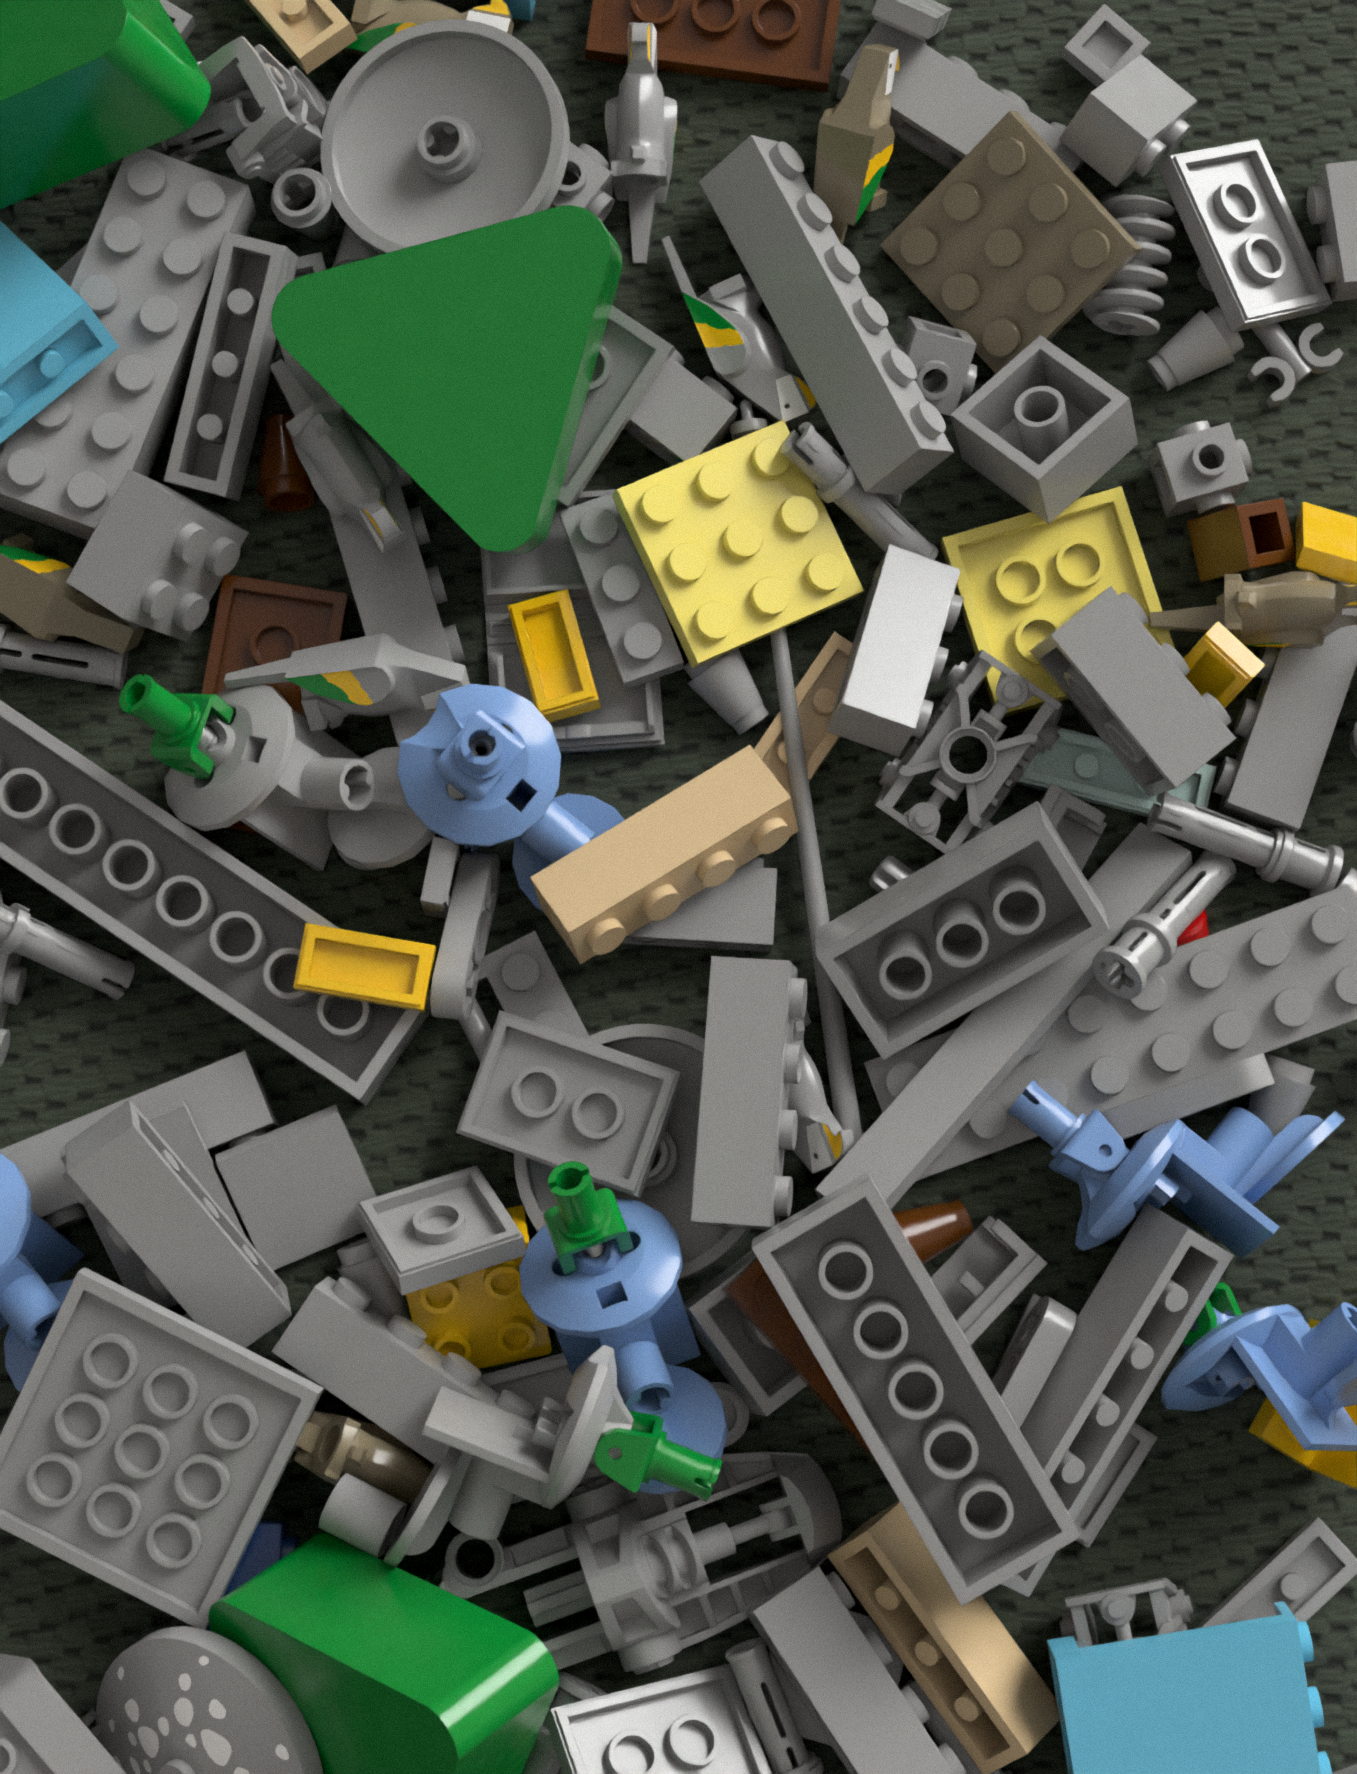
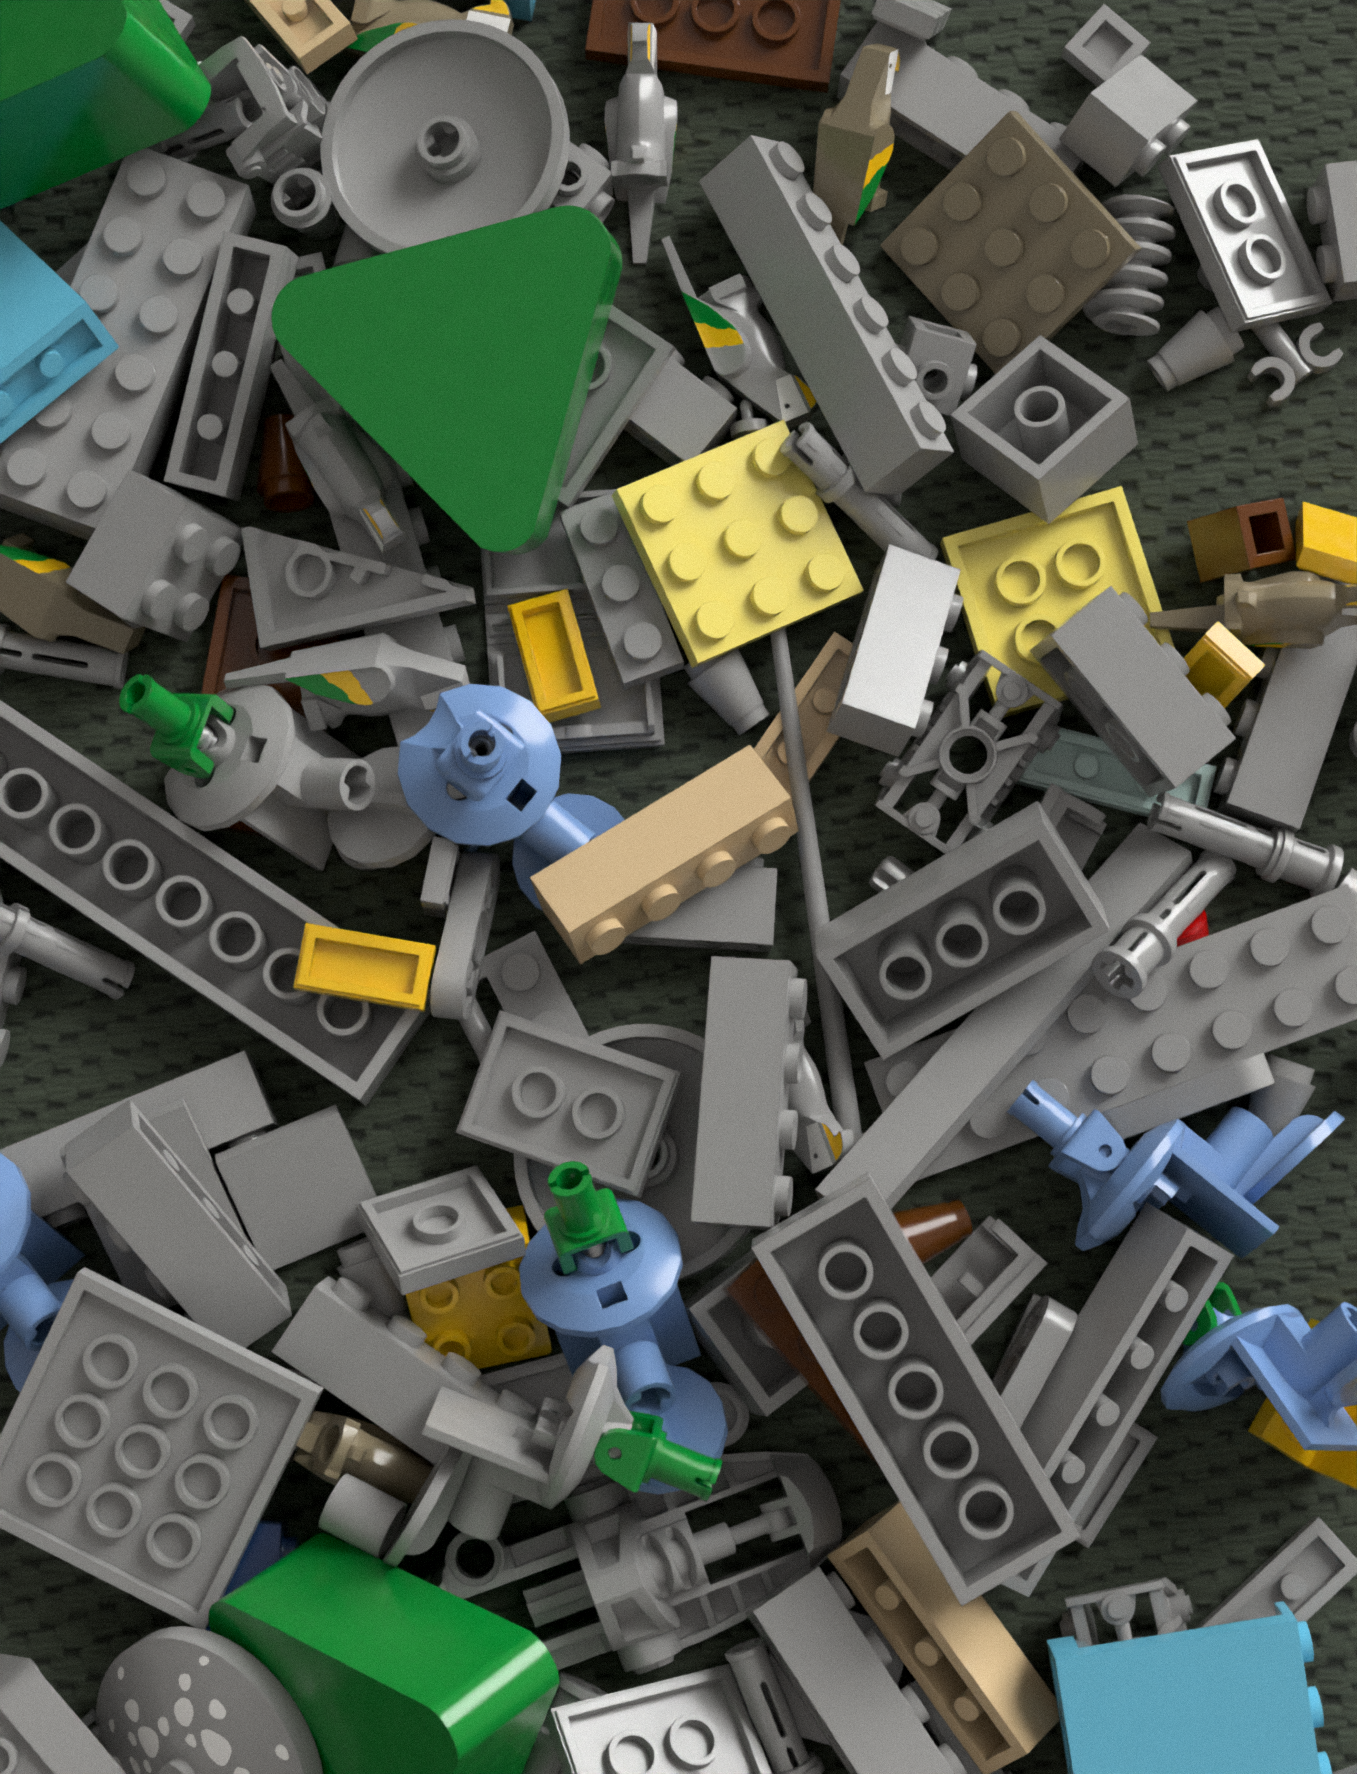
(321, 593): none -> light grey wing
(1200, 469): light grey brick -> none

